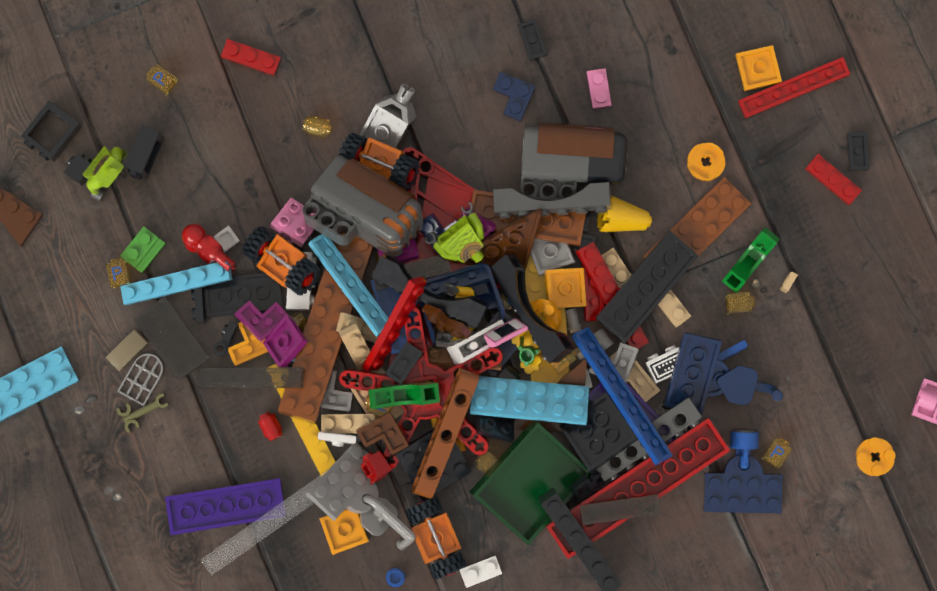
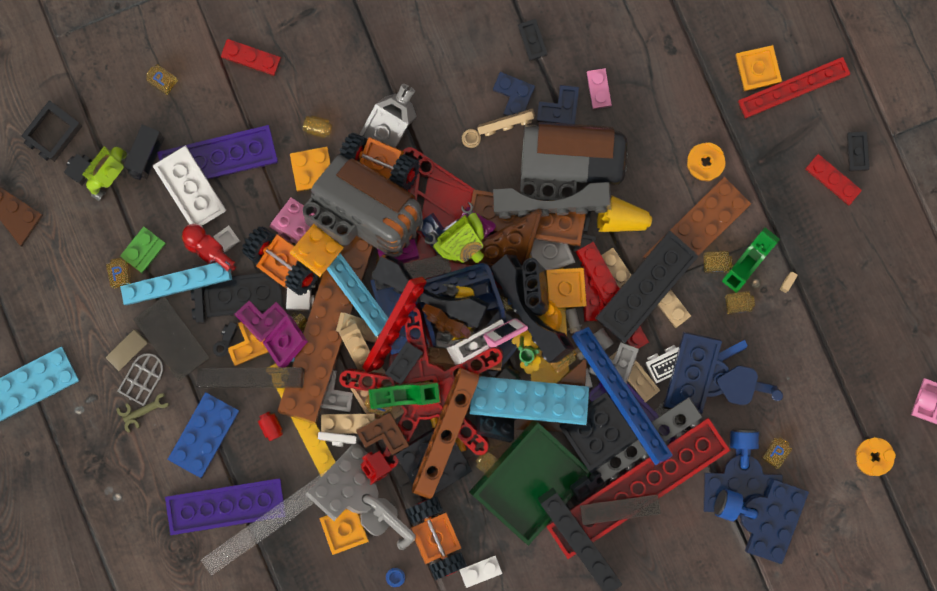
(189, 187): none -> white plate
(203, 435): none -> blue plate
(232, 152): none -> dark purple plate
(309, 166): none -> light orange plate
(316, 250): none -> light orange plate
(471, 138): none -> tan plate
(506, 122): none -> tan plate
(539, 293): none -> black beam
(563, 111): none -> dark blue plate
(717, 262): none -> clear yellow brick
(767, 517): none -> dark blue plate

